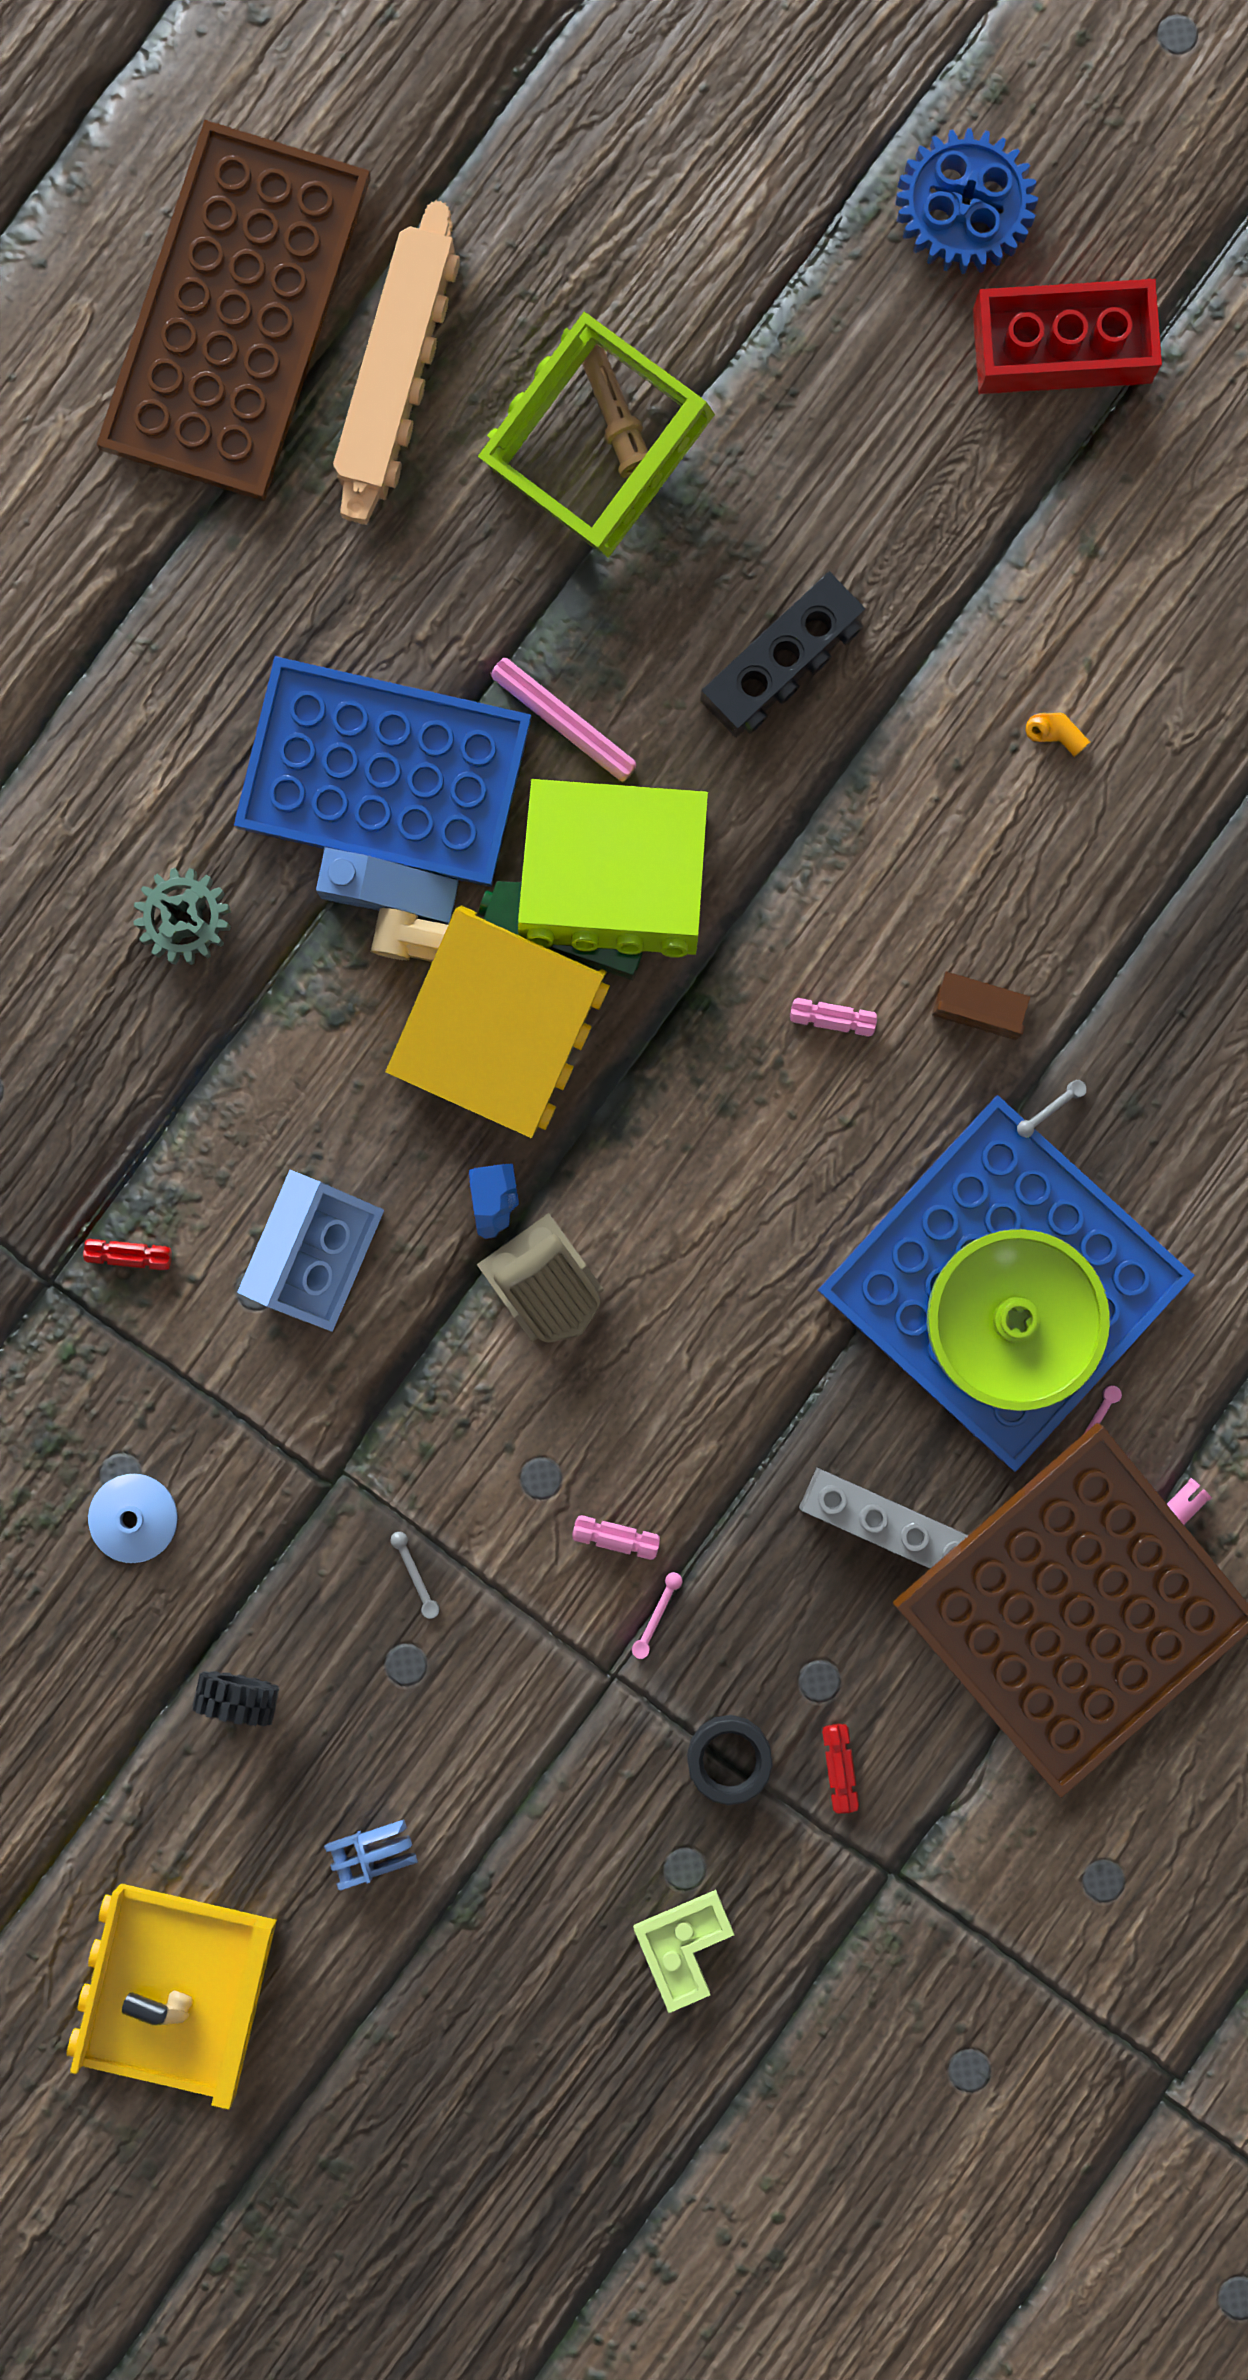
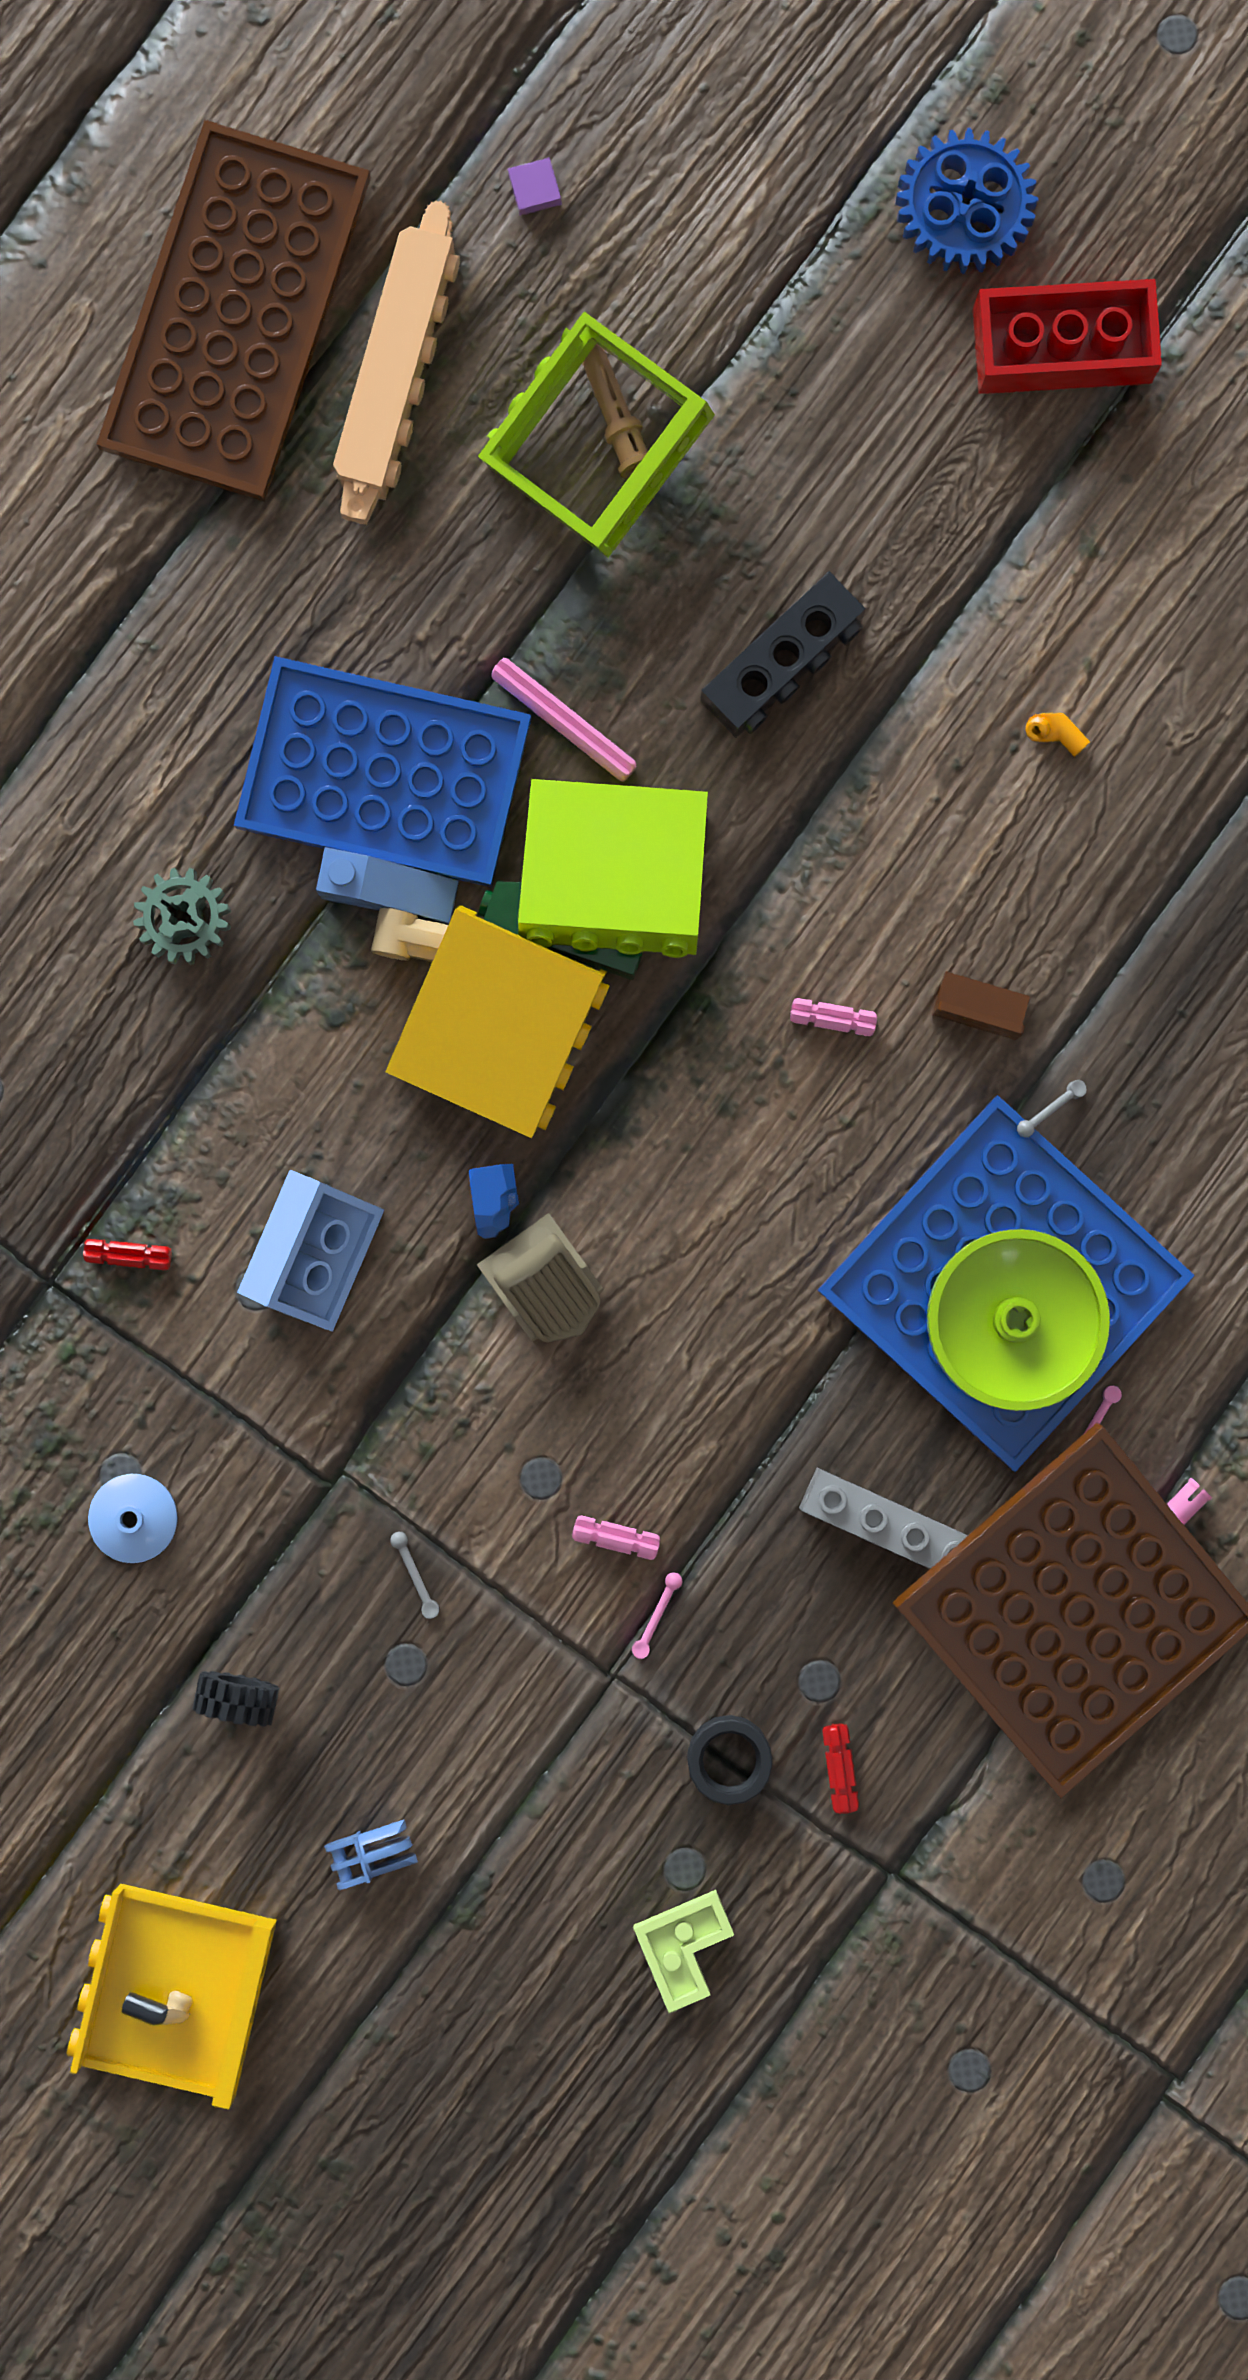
(534, 186): none -> medium lavender tile

